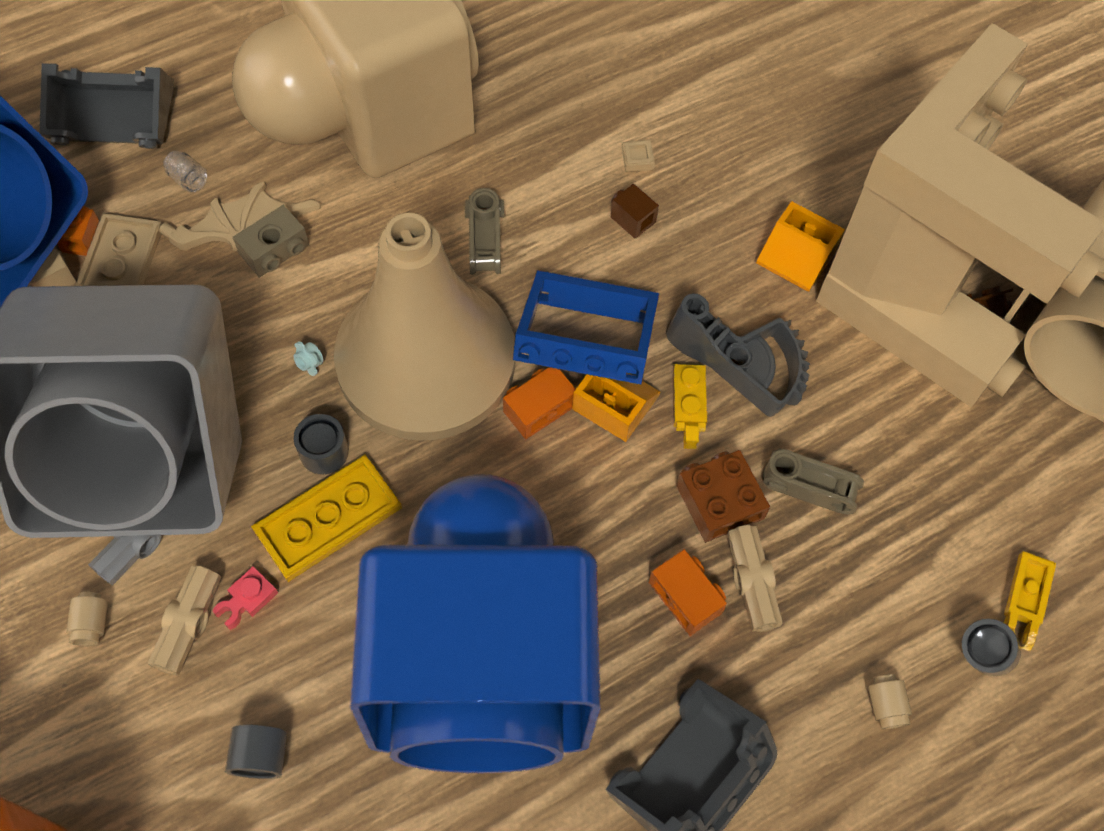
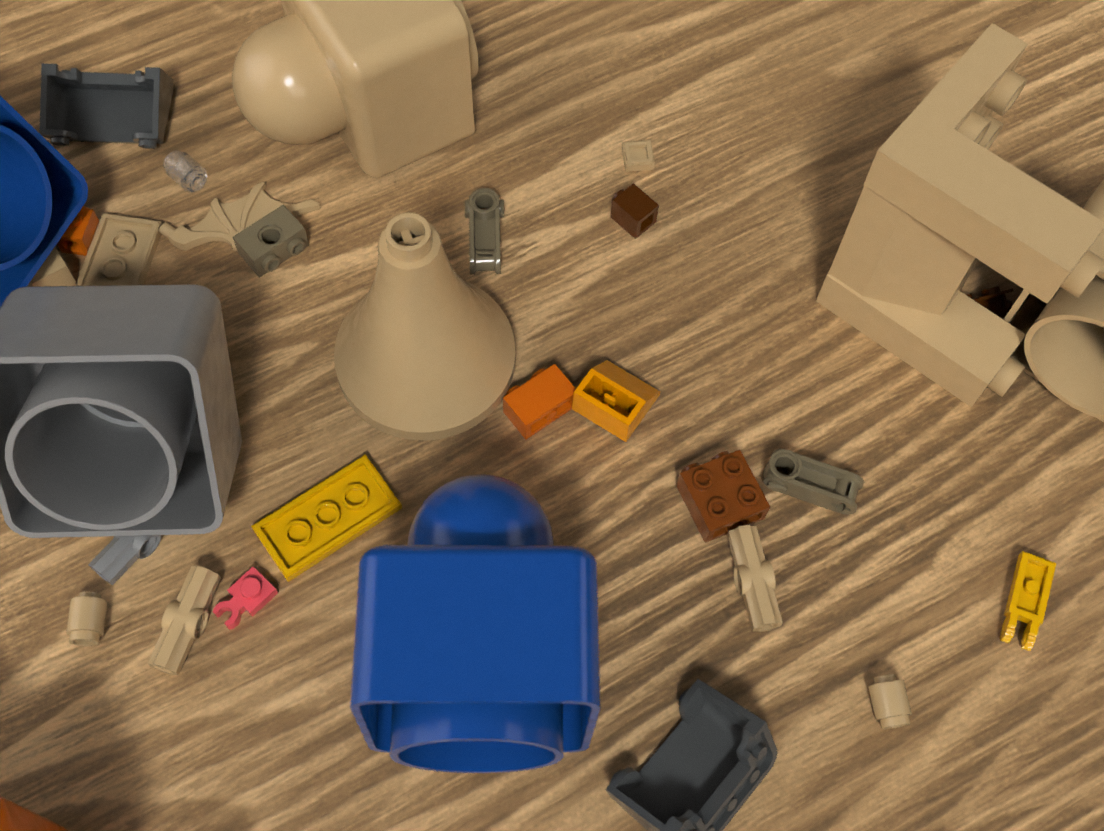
(256, 752): dark grey piece -> none
(308, 357): light aqua plate -> none
(321, 444): dark grey piece -> none
(581, 355): blue window -> none
(688, 592): orange brick -> none
(689, 402): yellow hinge -> none
(713, 344): dark grey arm -> none
(800, 246): light orange slope -> none
(991, 647): dark grey piece -> none

